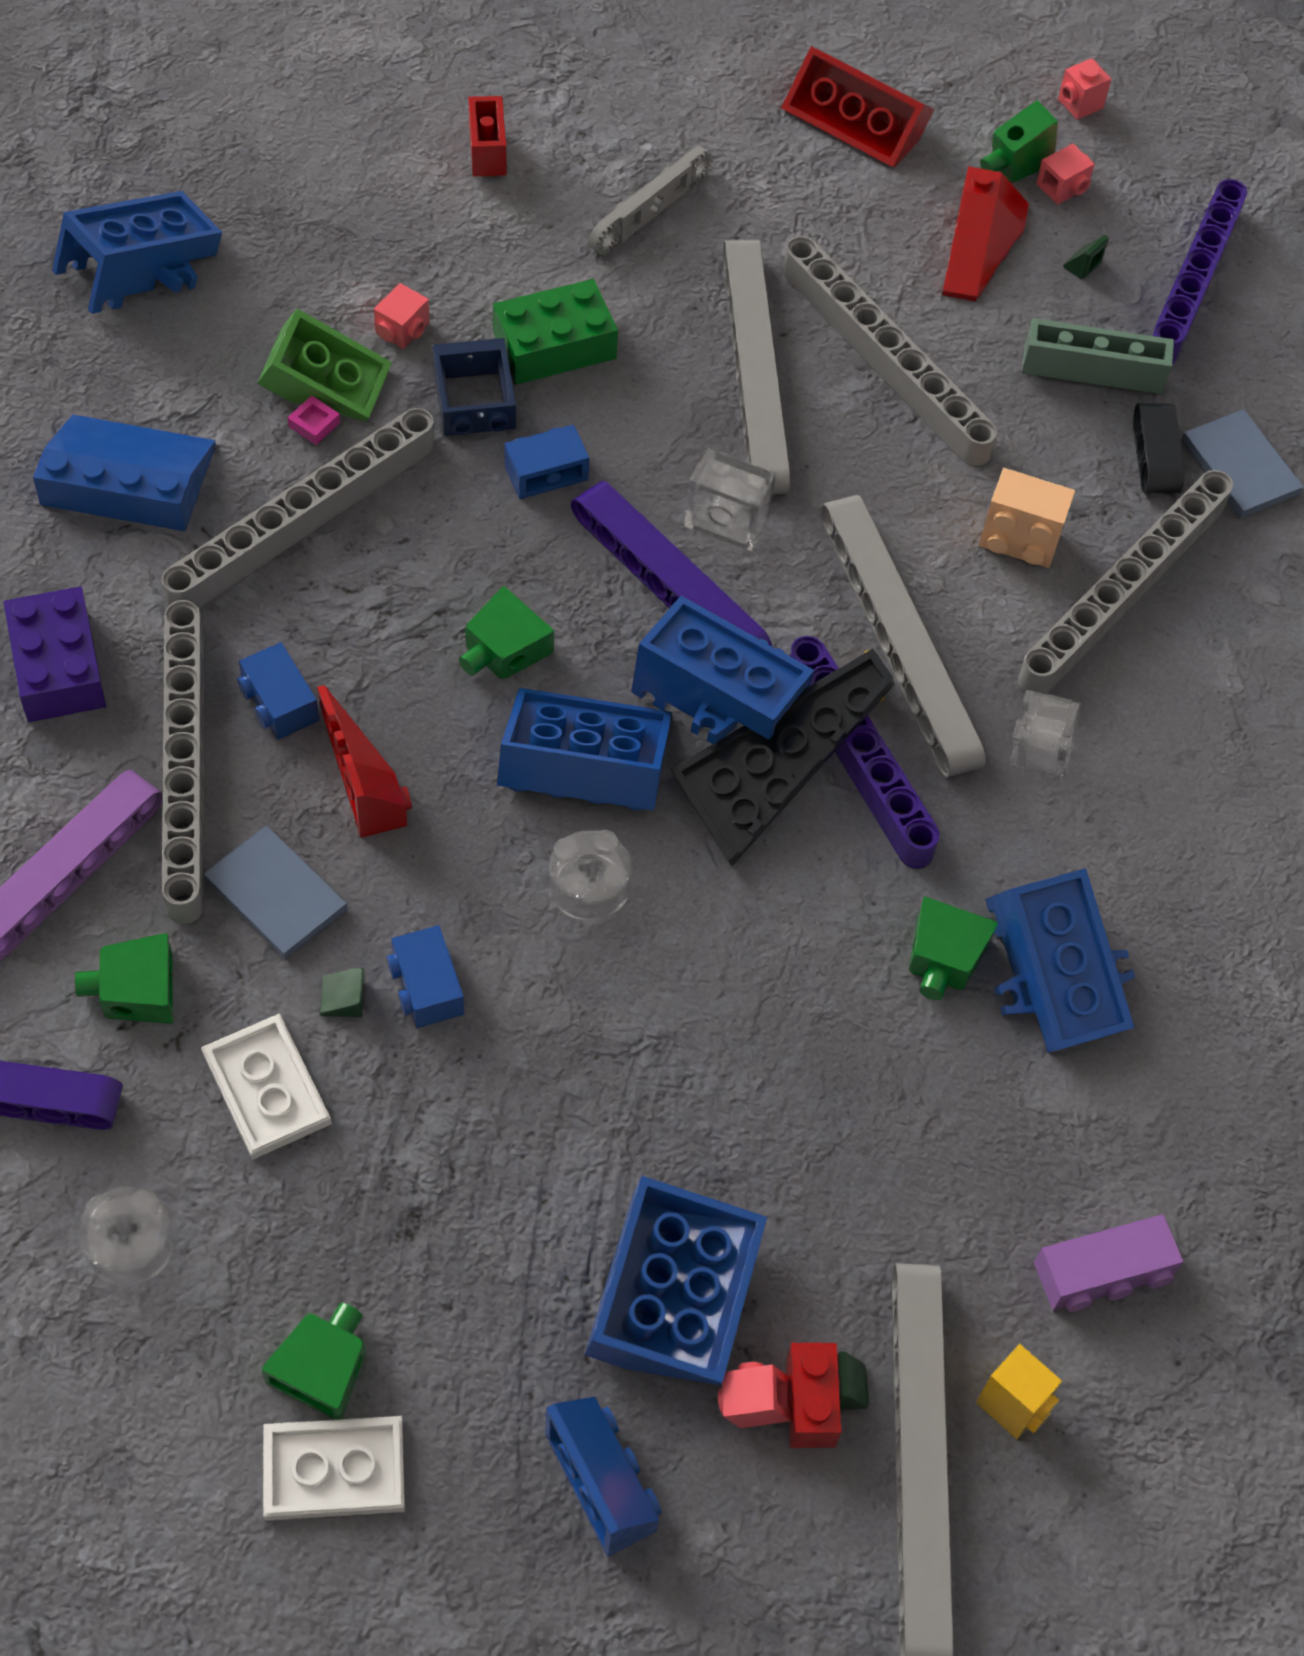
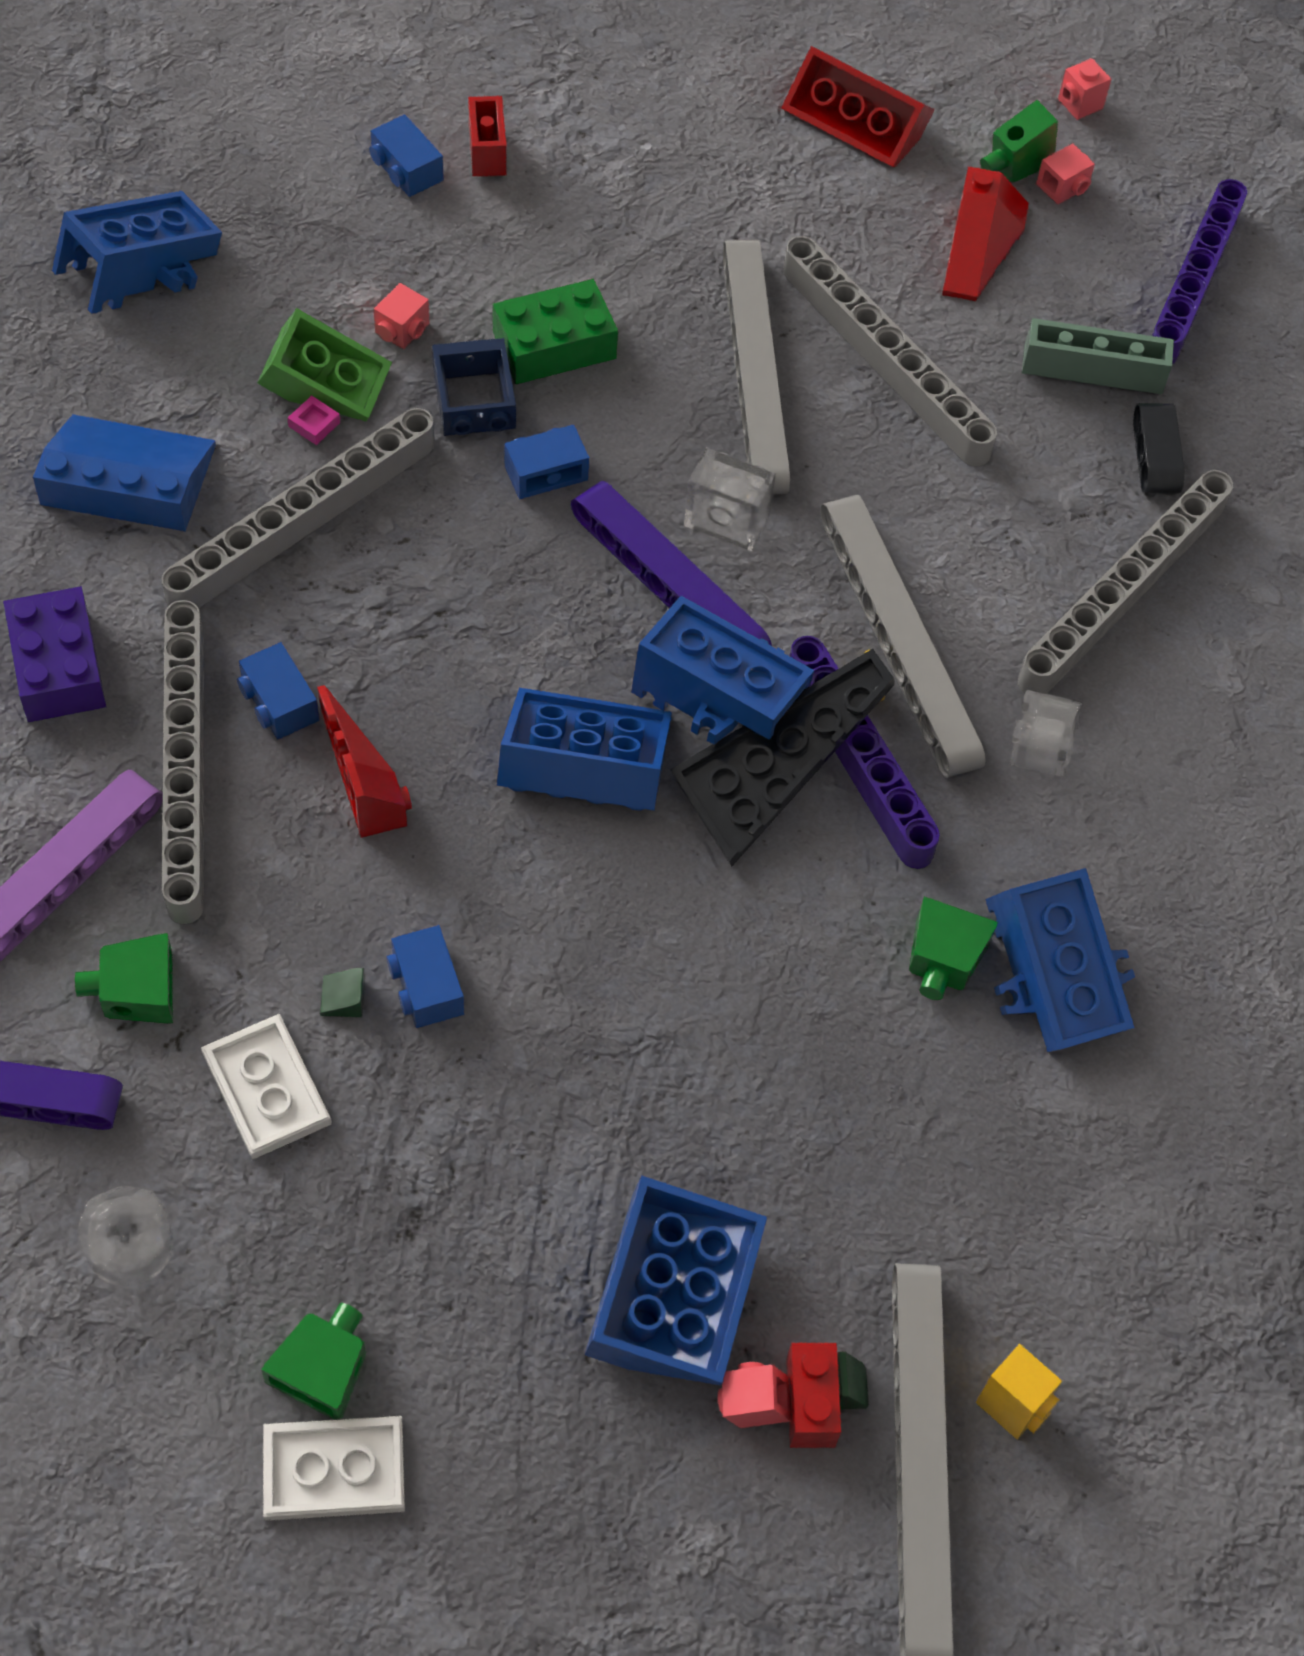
(275, 892): sand blue tile -> none
(406, 155): none -> blue brick
(505, 637): green torso -> none
(589, 876): clear brick -> none
(601, 1473): blue slope -> none
(650, 200): light grey piece -> none
(1026, 517): light nougat brick -> none
(1087, 258): dark green slope -> none
(1108, 1263): medium lavender brick -> none
(1245, 454): sand blue tile -> none

